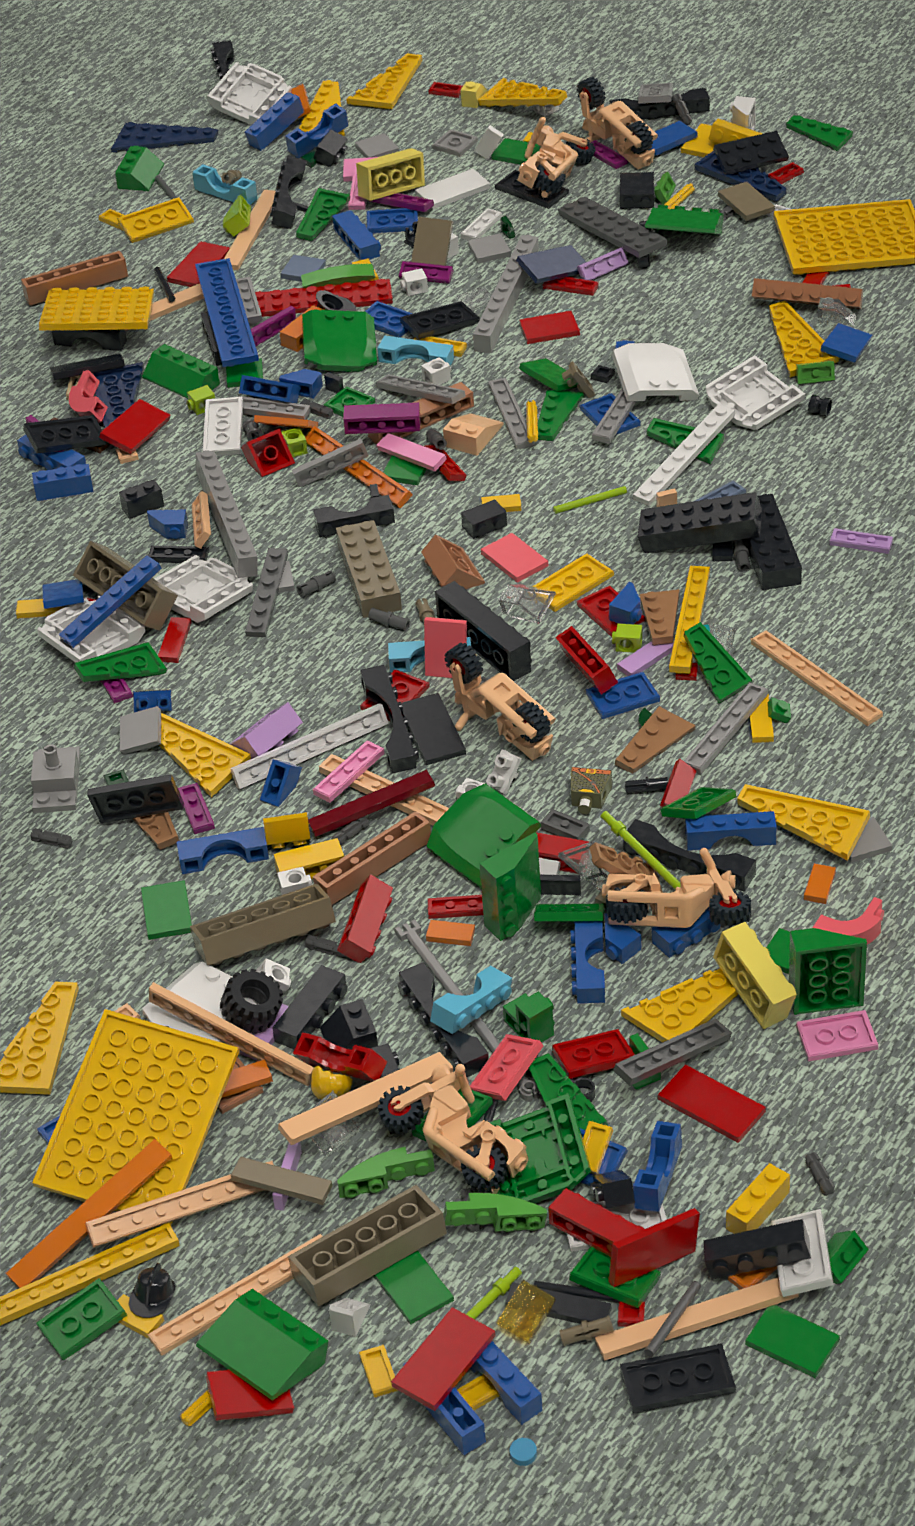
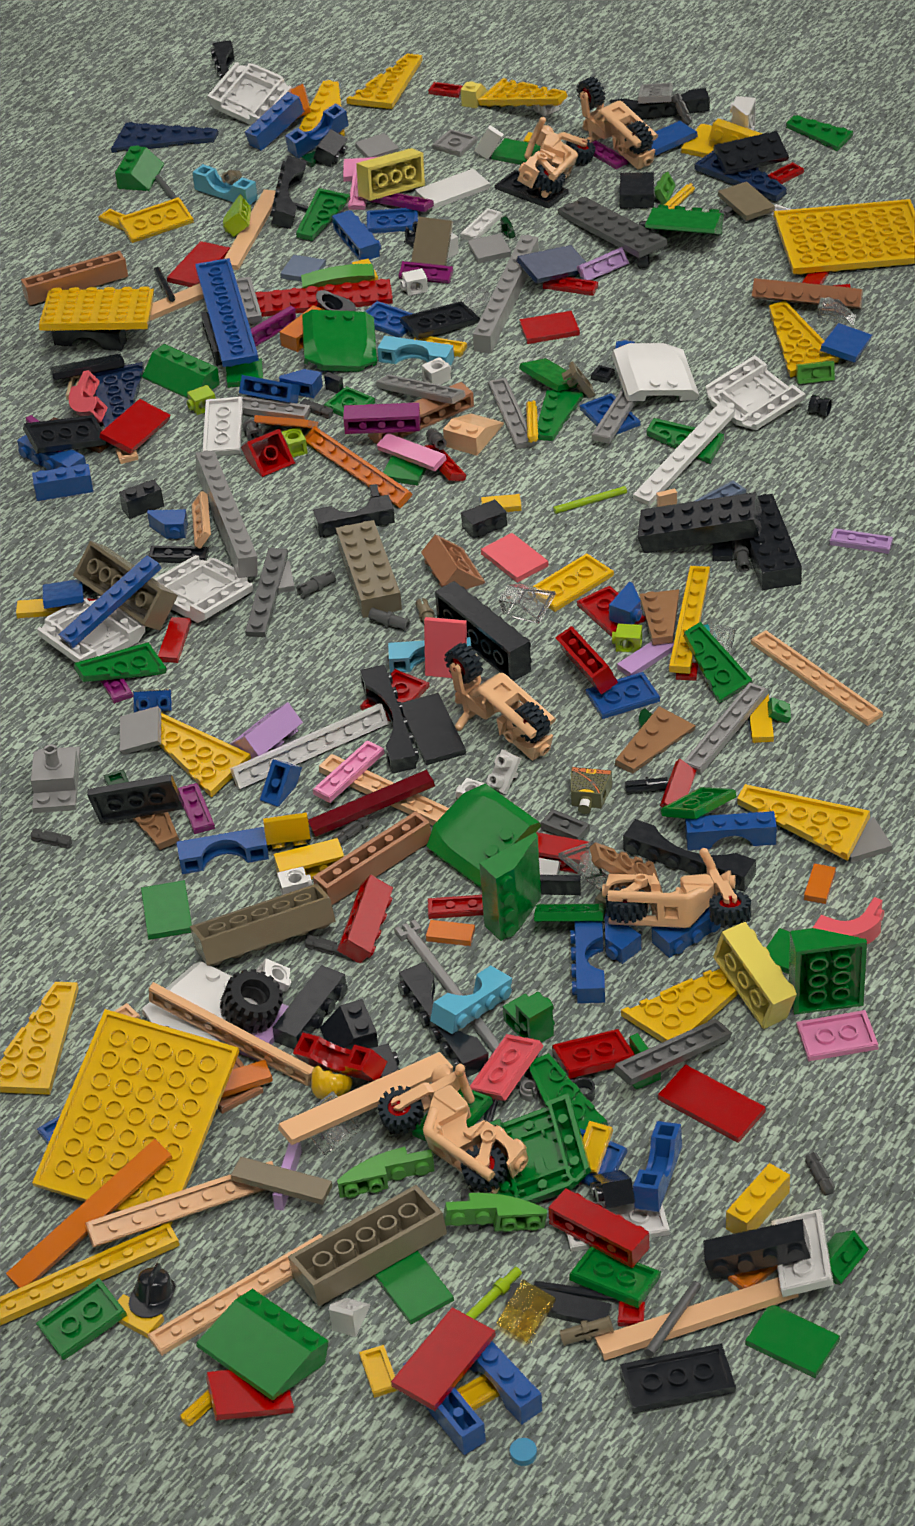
(330, 463): light grey plate -> none
(619, 829): lime bar -> none
(654, 1247): red tile -> none

